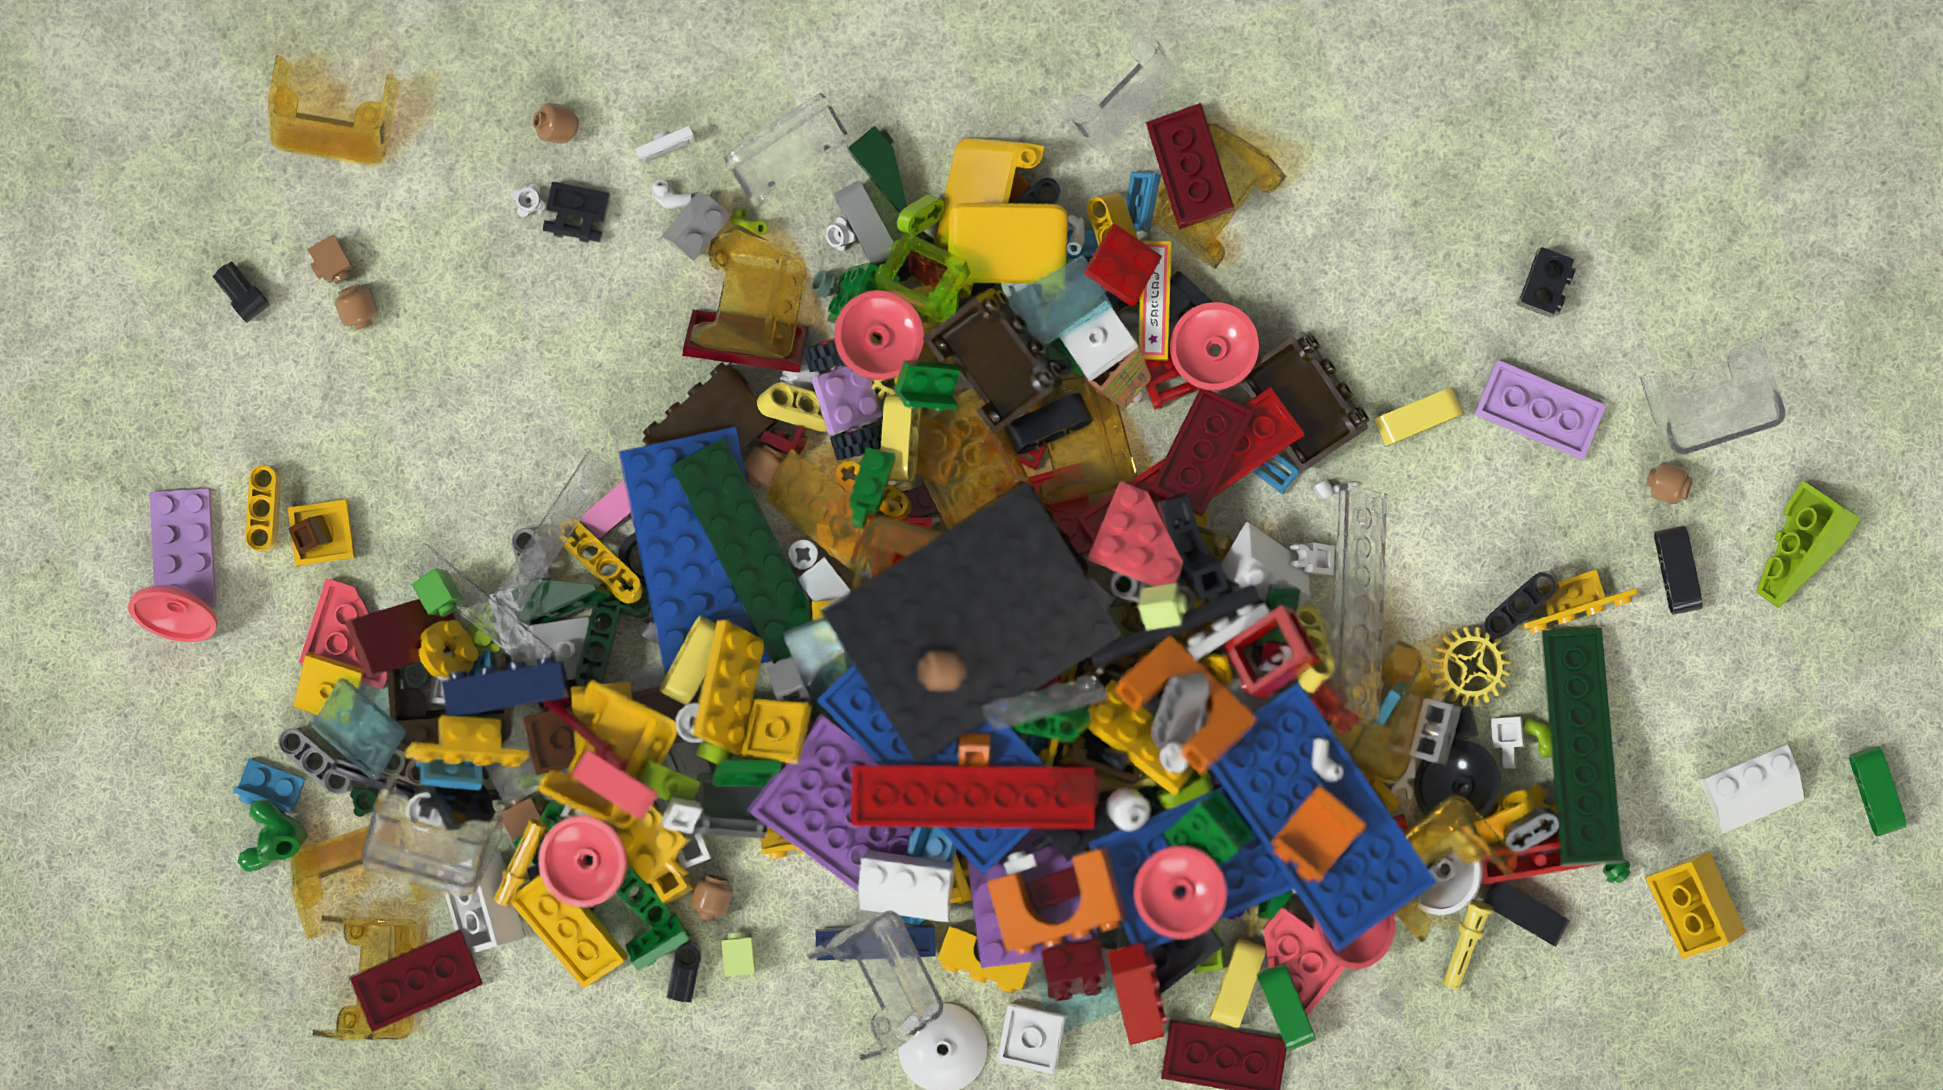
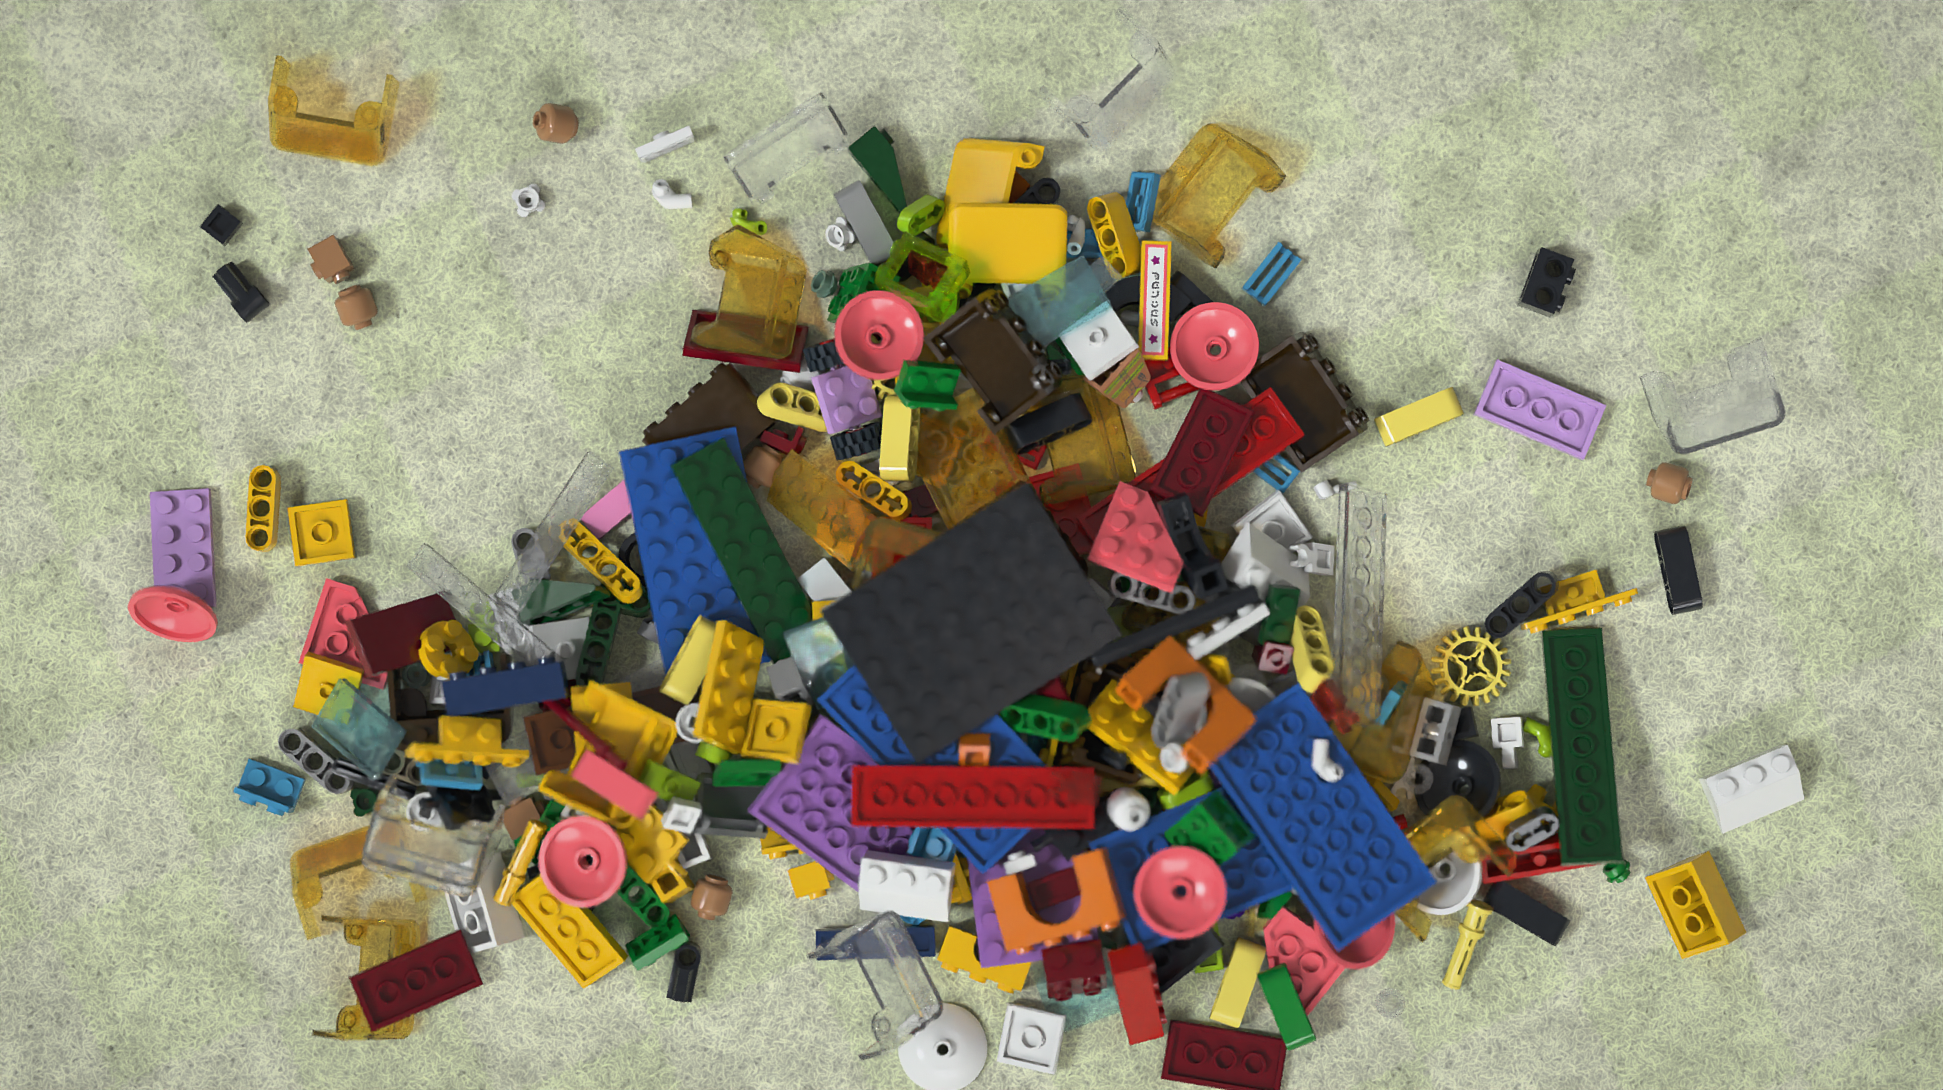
(221, 225): none -> black plate
(276, 841): green head -> none
(310, 534): reddish brown slope -> none
(438, 592): bright green brick -> none
(580, 203): black plate -> none
(696, 225): light grey brick -> none
(738, 954): yellowish green brick -> none
(802, 558): white wheel -> none
(810, 880): none -> yellow brick
(870, 485): green hinge -> none
(941, 670): medium nougat head -> none
(1044, 702): clear plate -> none
(1122, 264): red plate -> none
(1162, 606): yellowish green brick -> none
(1190, 166): dark red tile -> none
(1277, 520): none -> white plate
(1287, 254): none -> dark azure tile
(1298, 640): red window -> none
(1316, 835): orange panel -> none
(1427, 778): none -> clear plate
(1810, 537): lime wedge -> none
(1877, 791): green beam -> none

